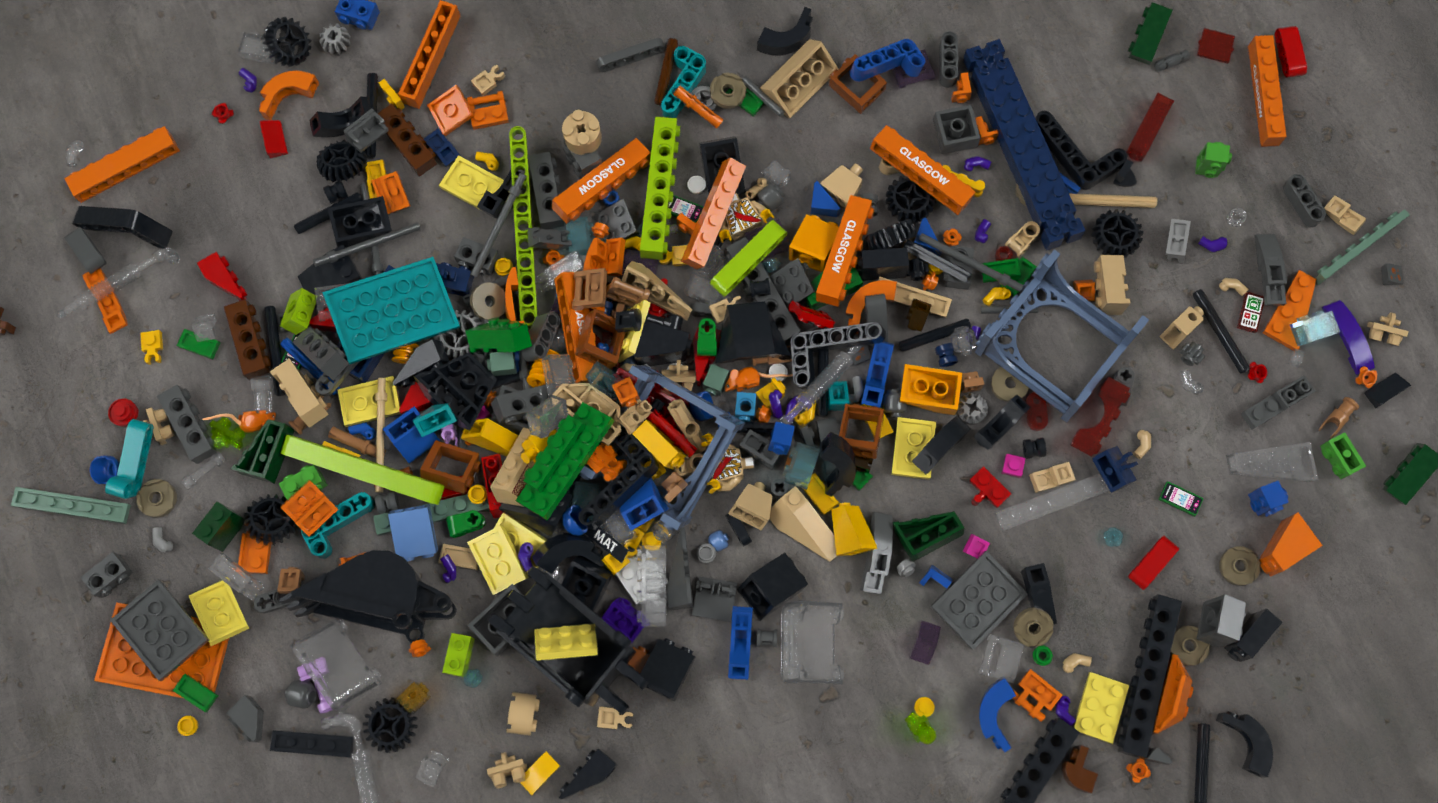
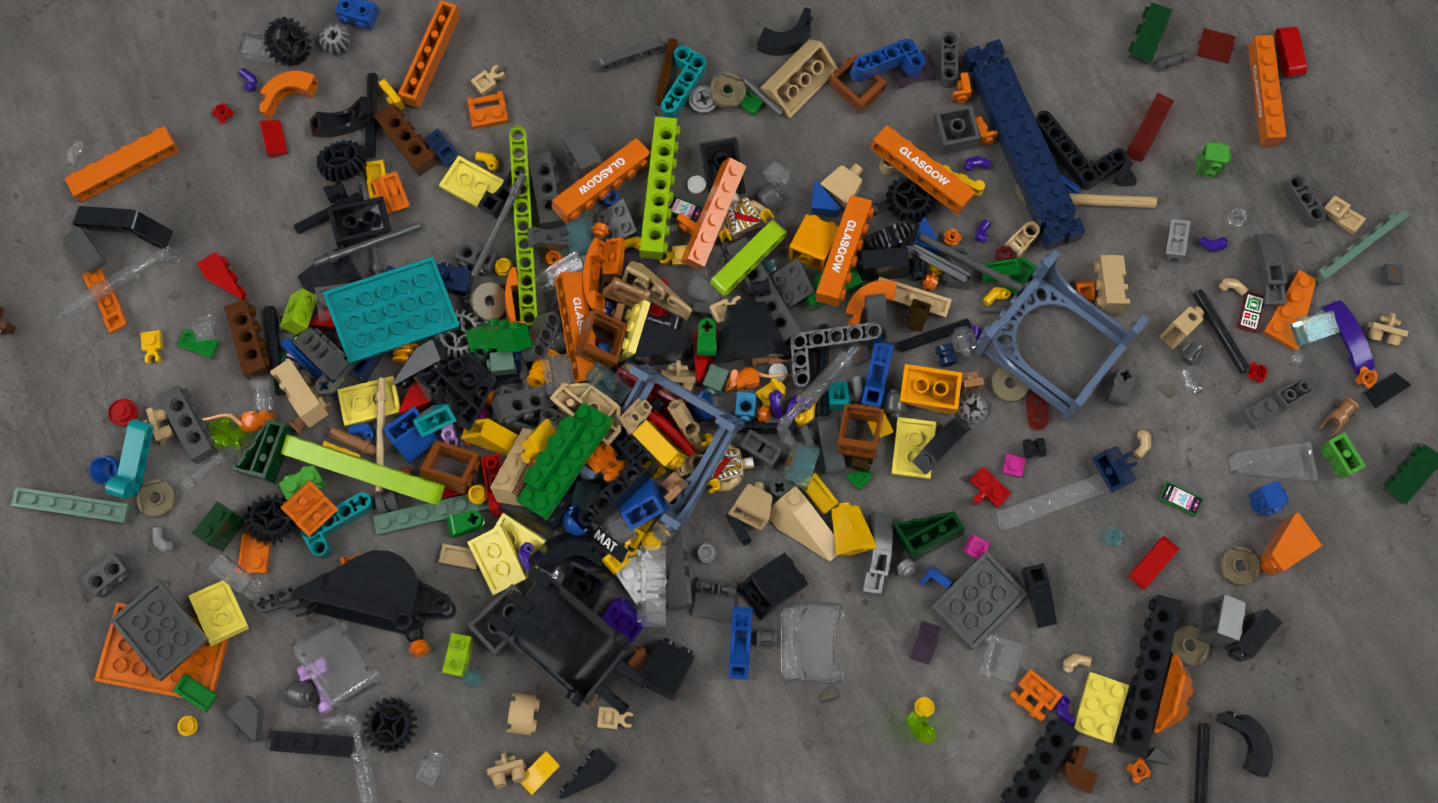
(290, 580): medium nougat bracket -> none
(365, 130): dark grey hinge -> none
(413, 532): medium blue brick -> none
(414, 697): clear yellow brick -> none
(450, 110): orange plate -> none
(450, 567): dark purple arm -> none
(547, 416): clear brick -> none
(565, 642): light yellow plate -> none
(582, 132): tan brick -> none
(594, 290): medium nougat plate -> none
(626, 392): orange bracket -> none
(628, 320): black tile -> none
(692, 102): orange pin -> none
(718, 540): medium blue piece -> none
(752, 192): tan arm -> none
(781, 438): blue brick -> none
(819, 318): red plate -> none
(840, 453): black arch -> none
(991, 702): blue arch -> none
(1002, 422): black arch -> none
(1026, 619): dark tan tile -> none
(1047, 651): green plate -> none
(1052, 477): tan slope -> none
(1112, 395): clear red arch -> none
(1130, 230): black gear -> none

